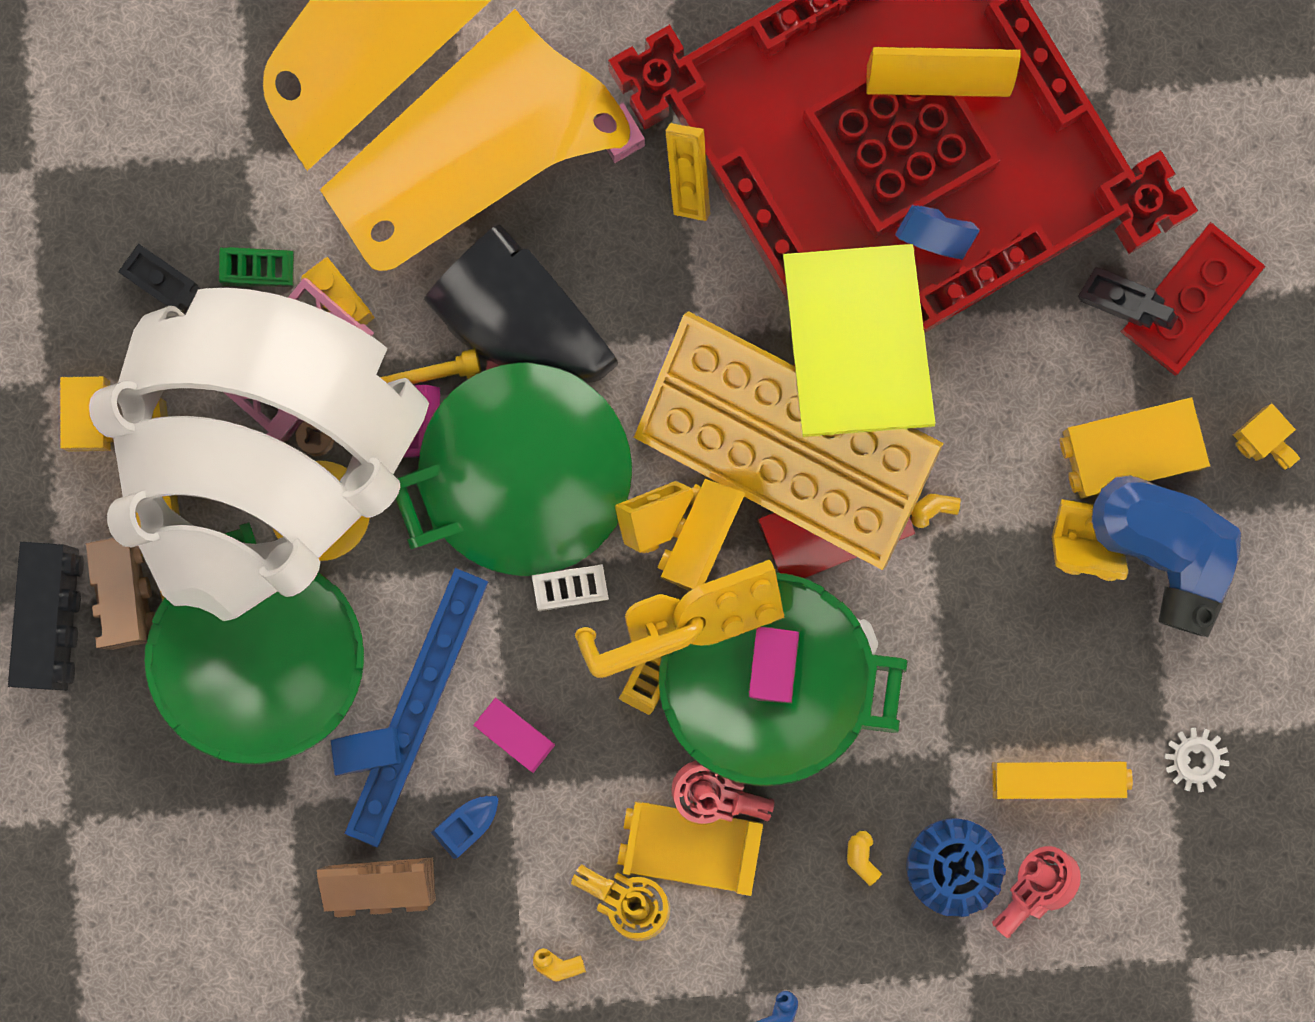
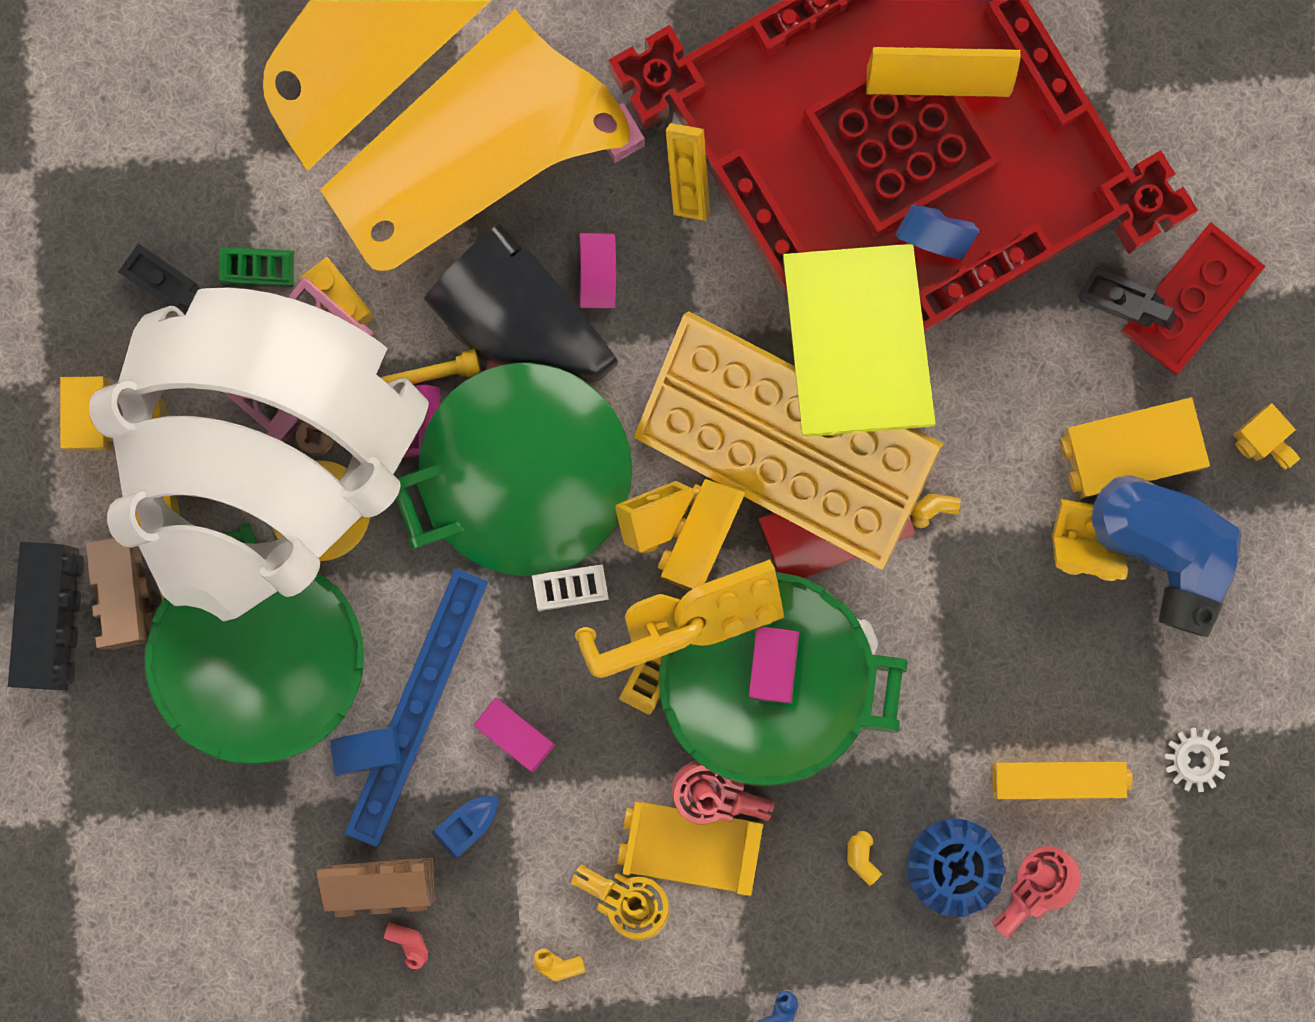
(411, 942): none -> coral arm
(597, 270): none -> dark pink slope

